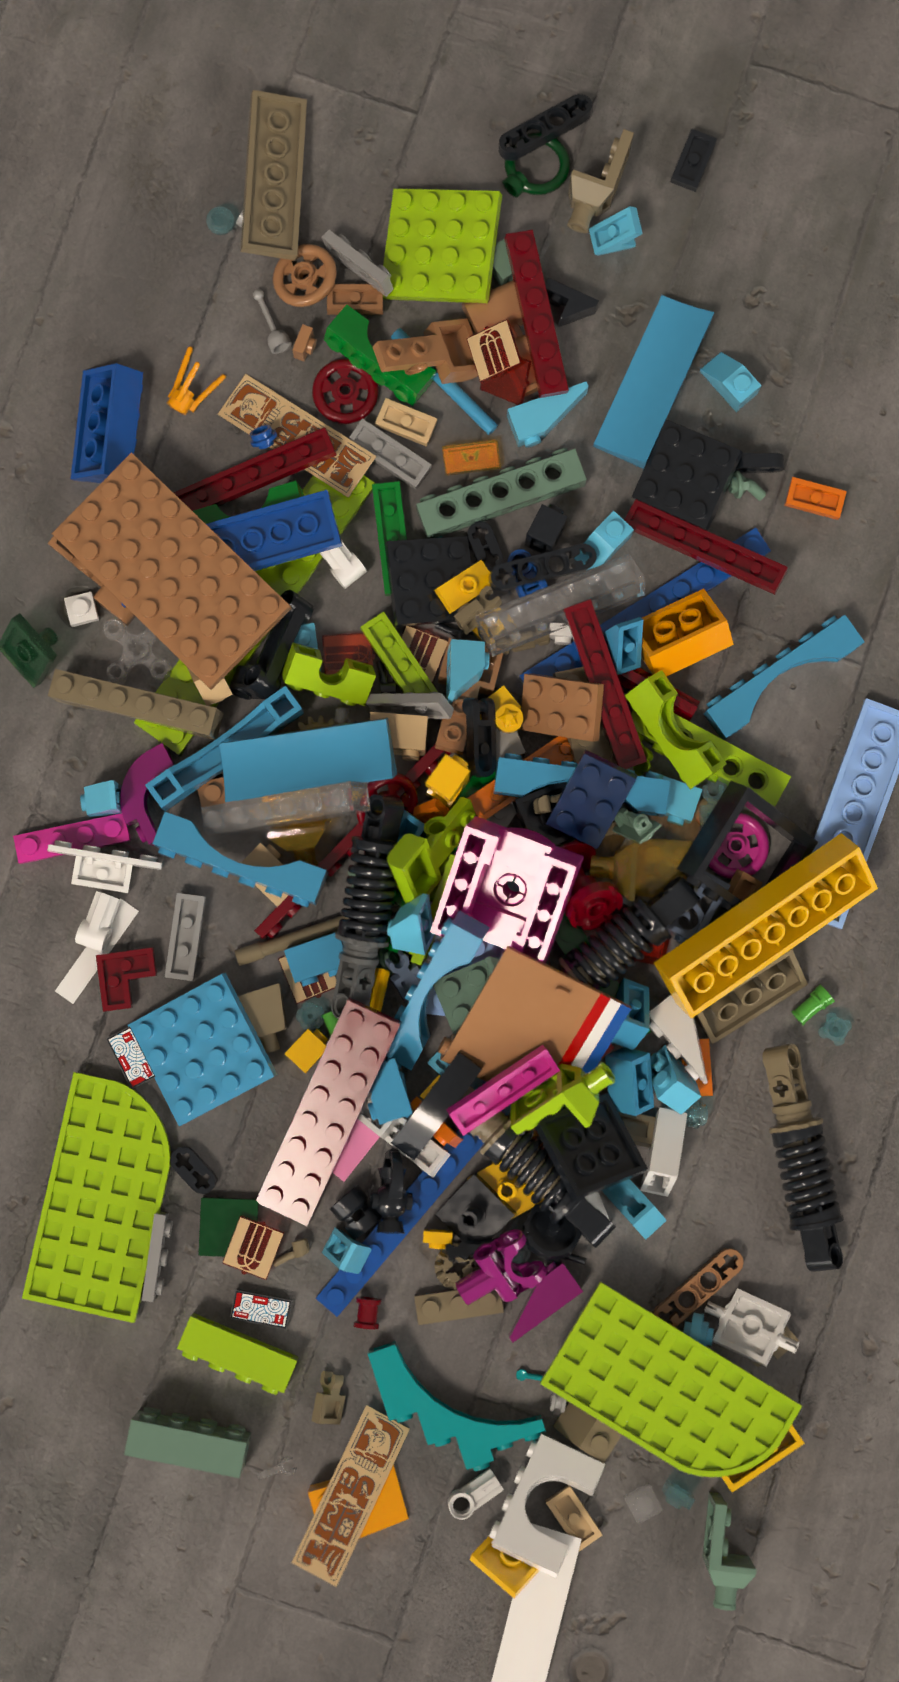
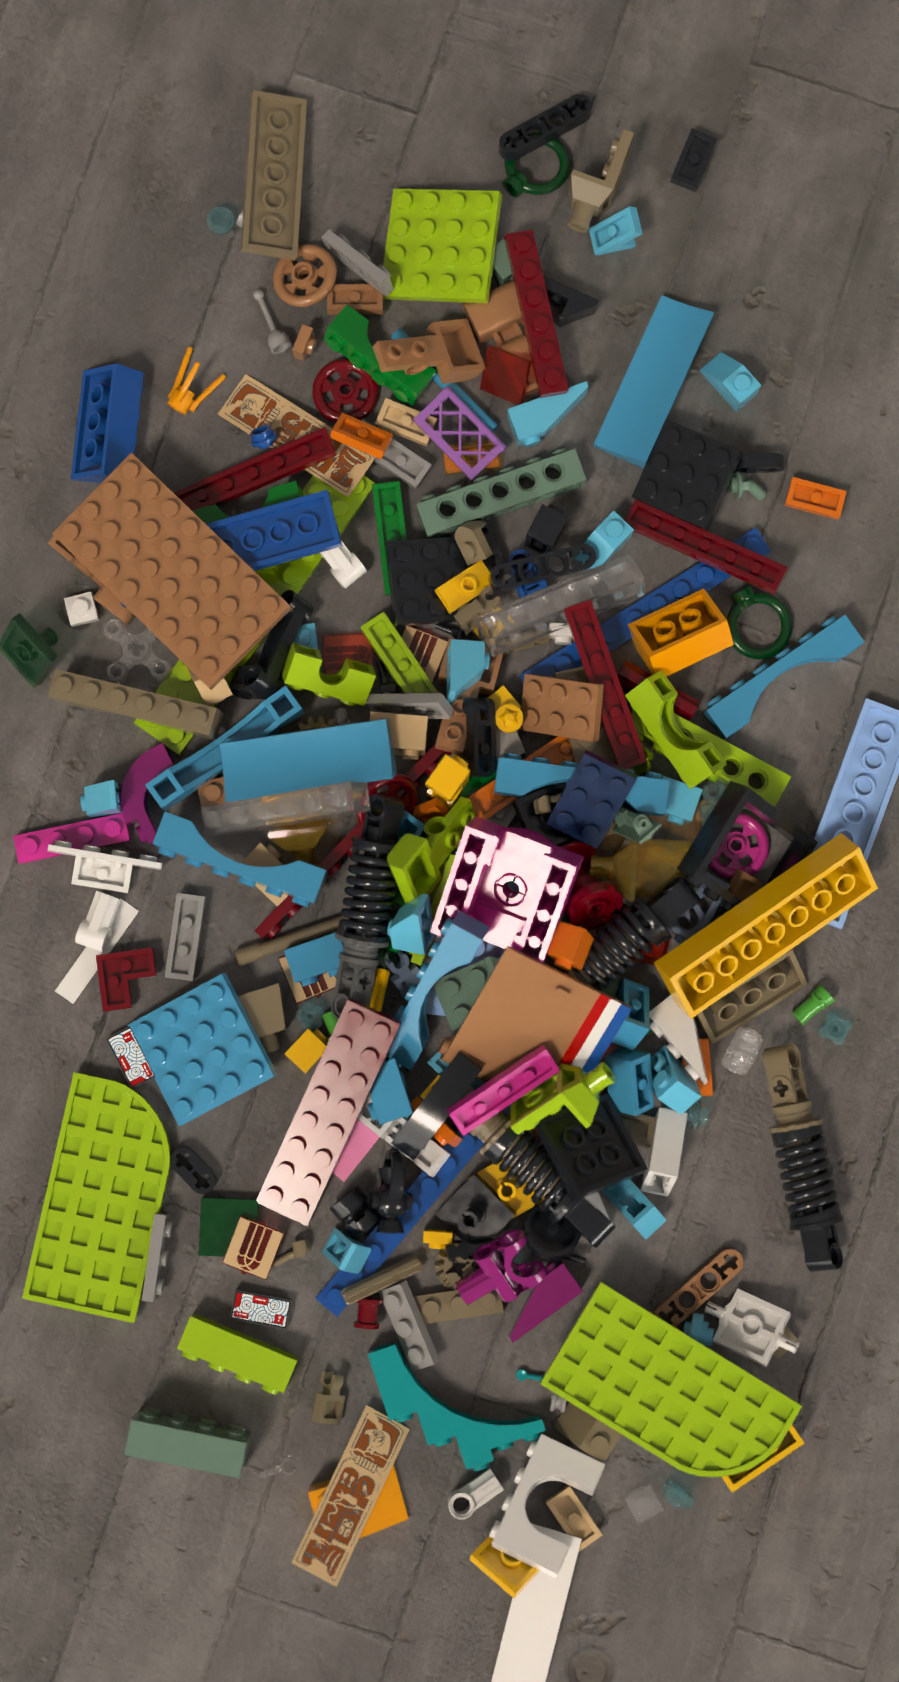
(361, 436): none -> orange plate
(381, 1280): none -> dark tan axle
(409, 1326): none -> light grey plate
(436, 436): none -> medium lavender window
(472, 541): none -> dark tan plate
(494, 351): piece -> none
(570, 946): none -> orange brick
(625, 644): dark azure slope -> none
(725, 1569): sand green plate -> none
(742, 1050): none -> clear gear
(747, 598): none -> dark green piece

